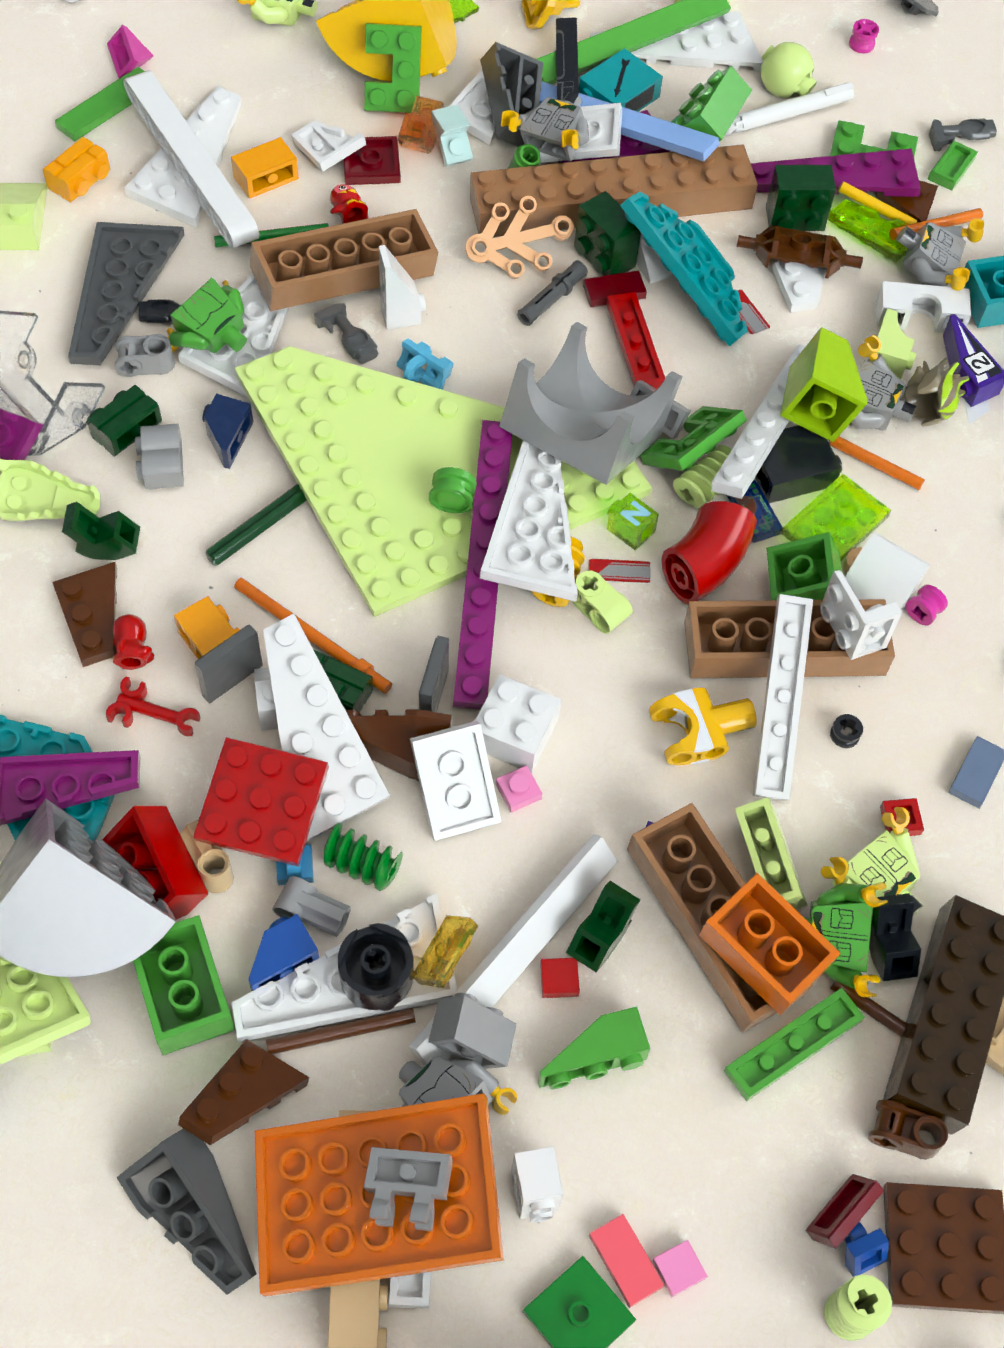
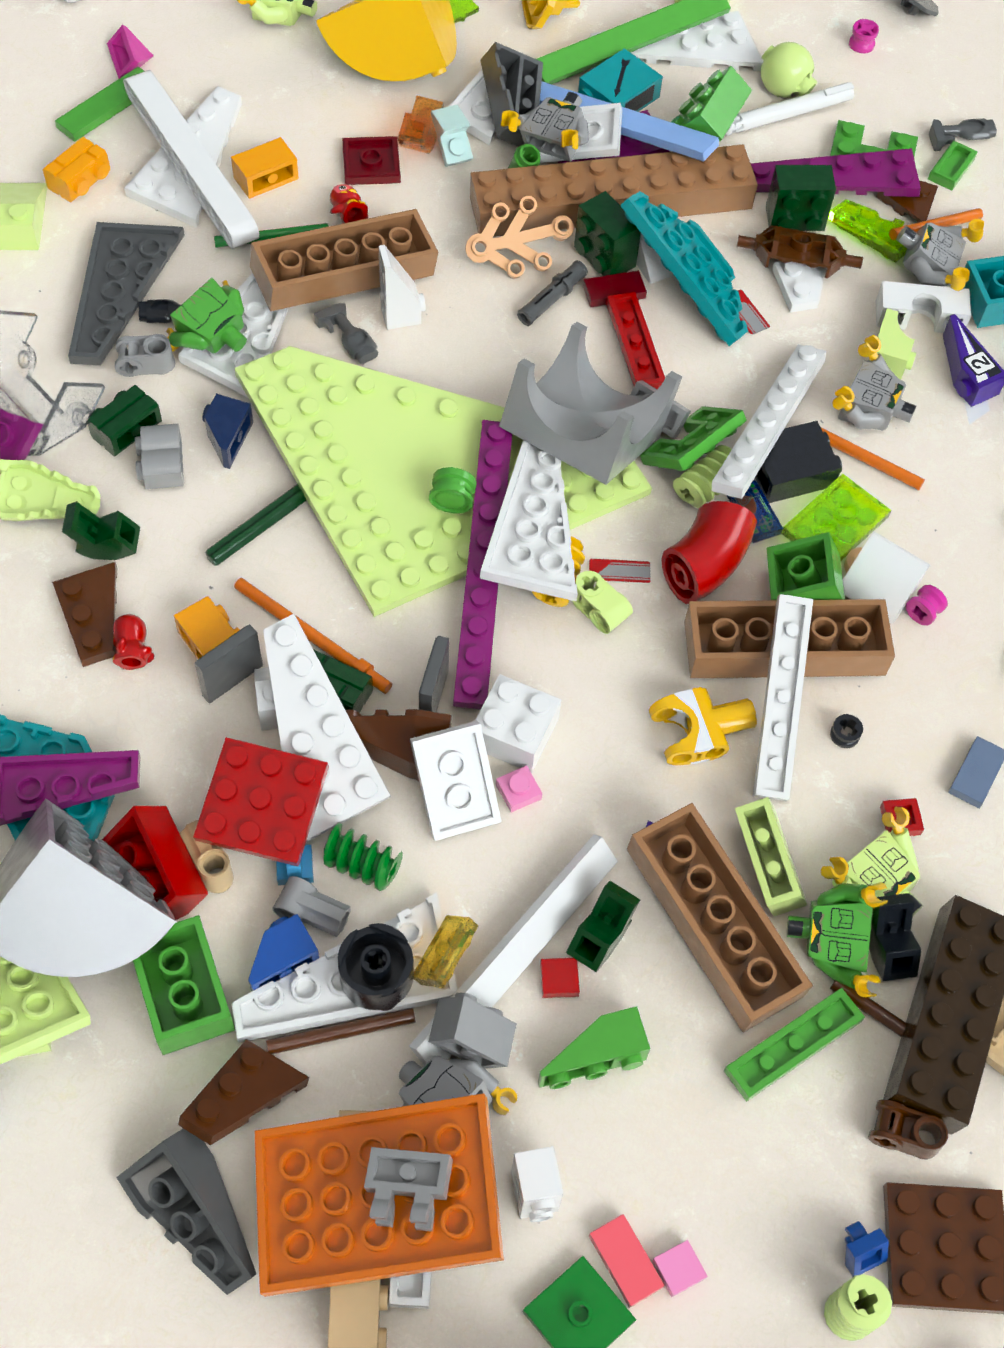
(133, 701): red bar -> none
(326, 144): white wing -> none
(405, 45): bright green plate -> none
(415, 356): medium azure hips -> none
(566, 57): black sticker -> none
(632, 521): clear neon green brick -> none
(768, 943): orange brick -> none
(824, 387): lime slope -> none
(844, 1210): dark red tile -> none
(854, 628): white bracket -> none
(875, 204): yellow bar -> none
(935, 392): dark tan hair -> none

